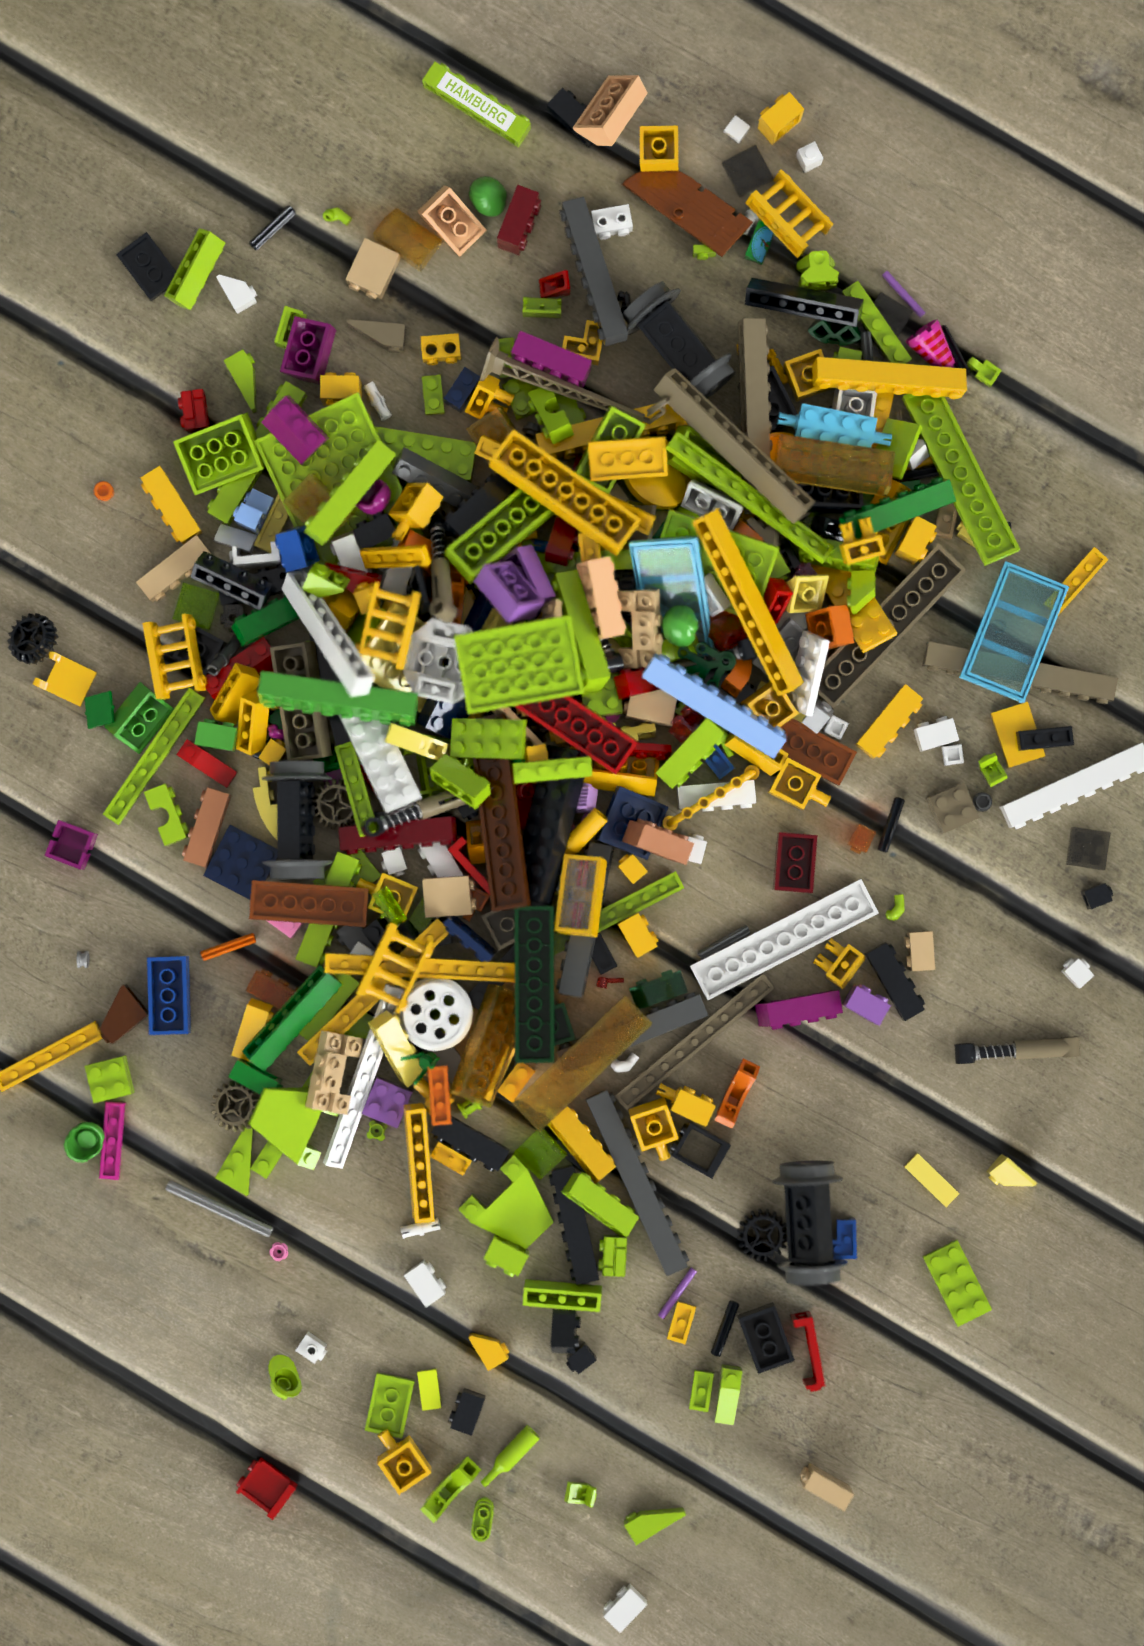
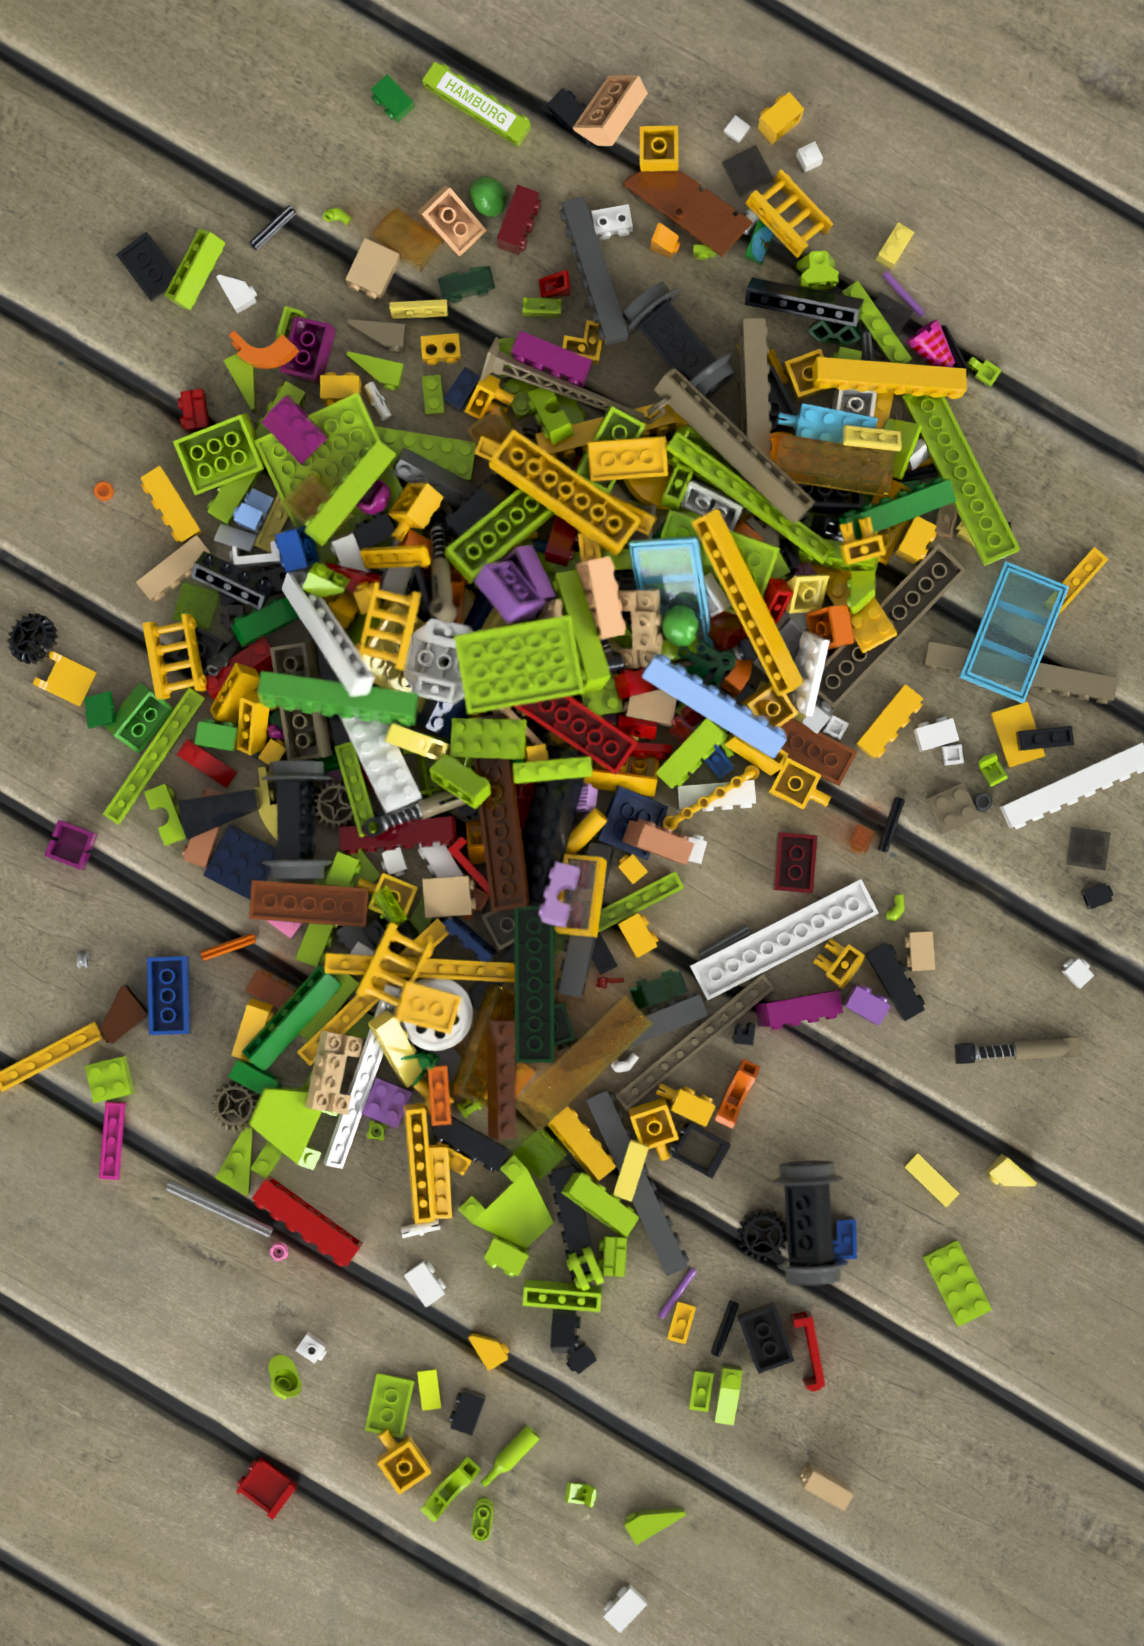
(84, 1141): bright green piece -> none
(209, 812): none -> black wedge
(265, 358): none -> orange arch
(307, 1221): none -> red brick
(383, 371): none -> lime slope
(392, 98): none -> green brick
(418, 309): none -> light yellow tile
(427, 1007): none -> yellow tile
(441, 1181): none -> yellow plate
(476, 282): none -> clear green brick
(501, 1079): none -> reddish brown brick
(562, 878): none -> lavender arch
(582, 1280): none -> lime brick
(625, 298): black arm -> none
(631, 1170): none -> light yellow tile
(638, 727): none -> red plate
(664, 241): none -> light orange slope
(677, 487): none -> lime brick
(745, 1037): none -> black hinge
(872, 438): none -> light yellow tile
(894, 246): none -> light yellow brick

